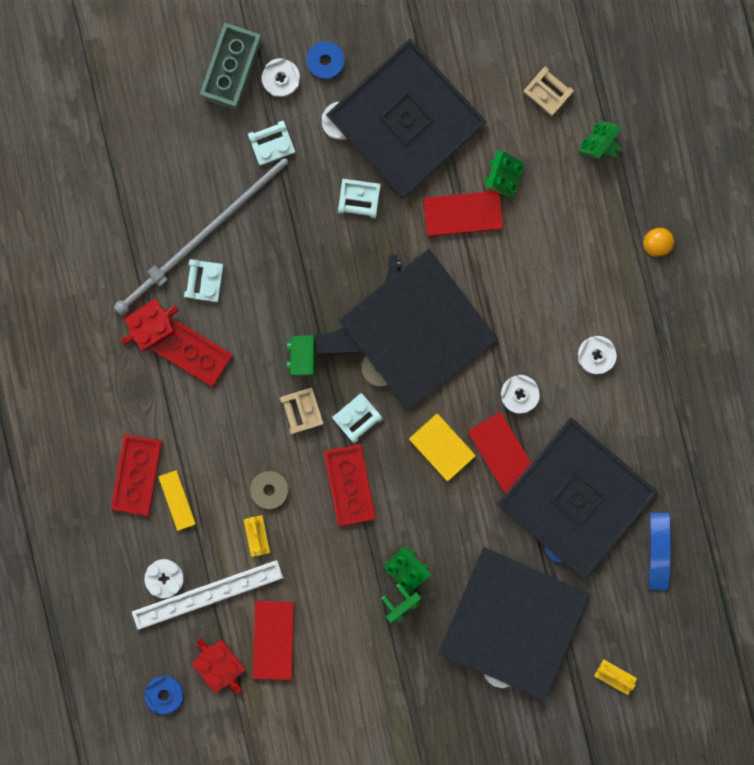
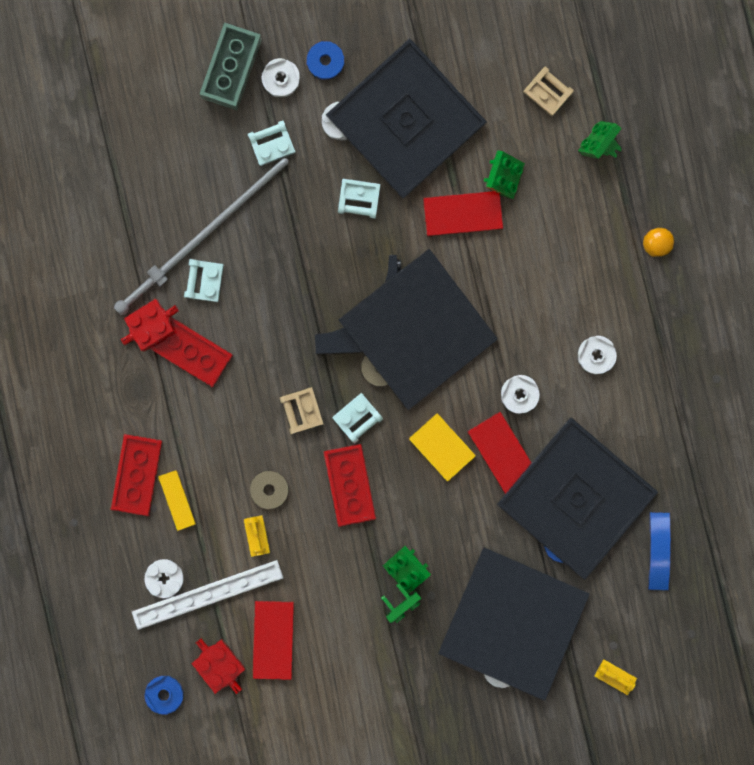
(302, 355): green slope -> none

